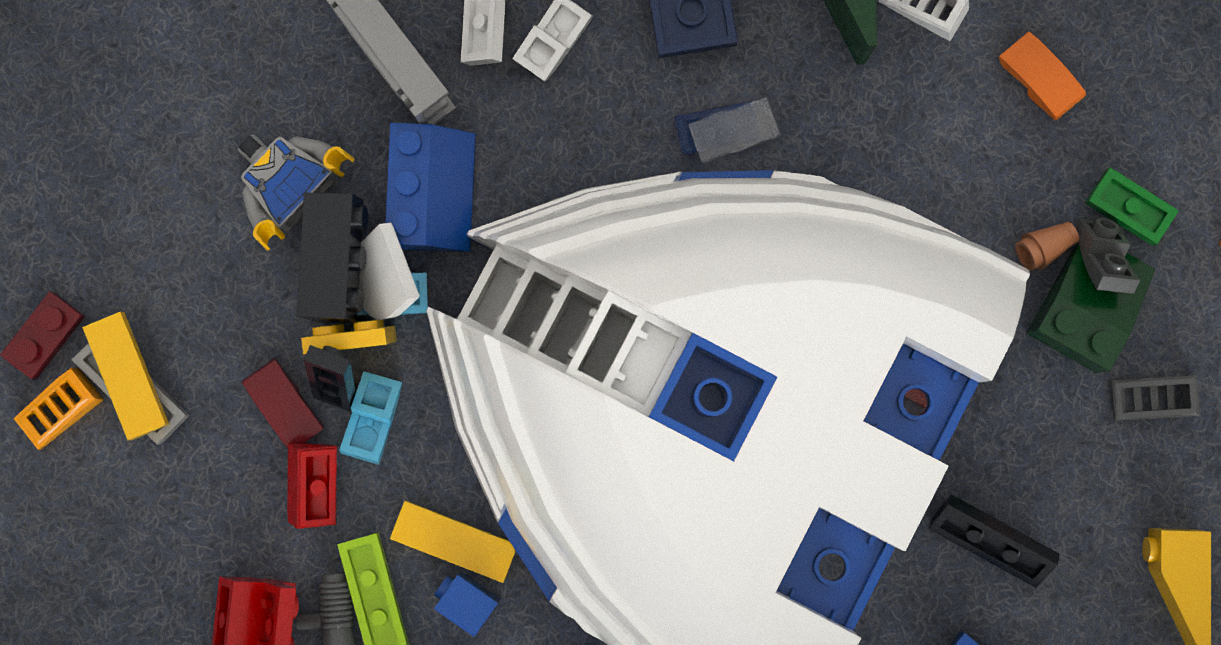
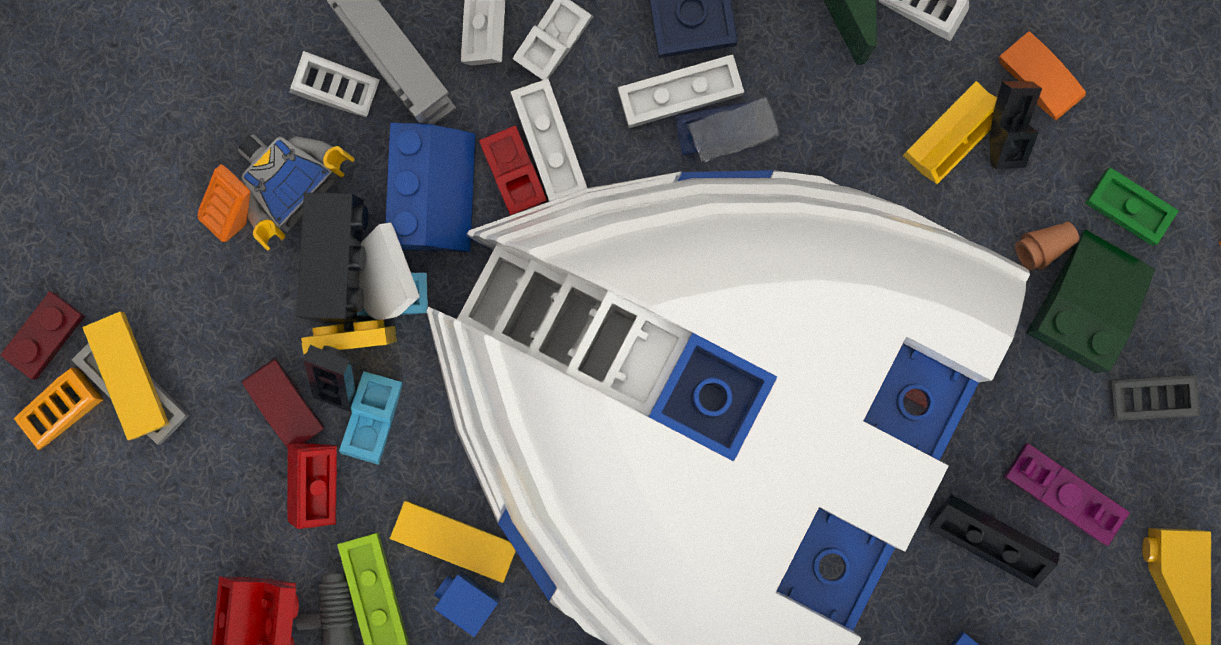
(224, 204): none -> orange slope
(330, 99): none -> white slope
(512, 170): none -> red slope
(548, 139): none -> white plate
(680, 91): none -> white plate
(953, 134): none -> yellow piece
(1010, 129): none -> black slope
(1066, 494): none -> magenta plate
(1104, 254): dark grey slope -> none

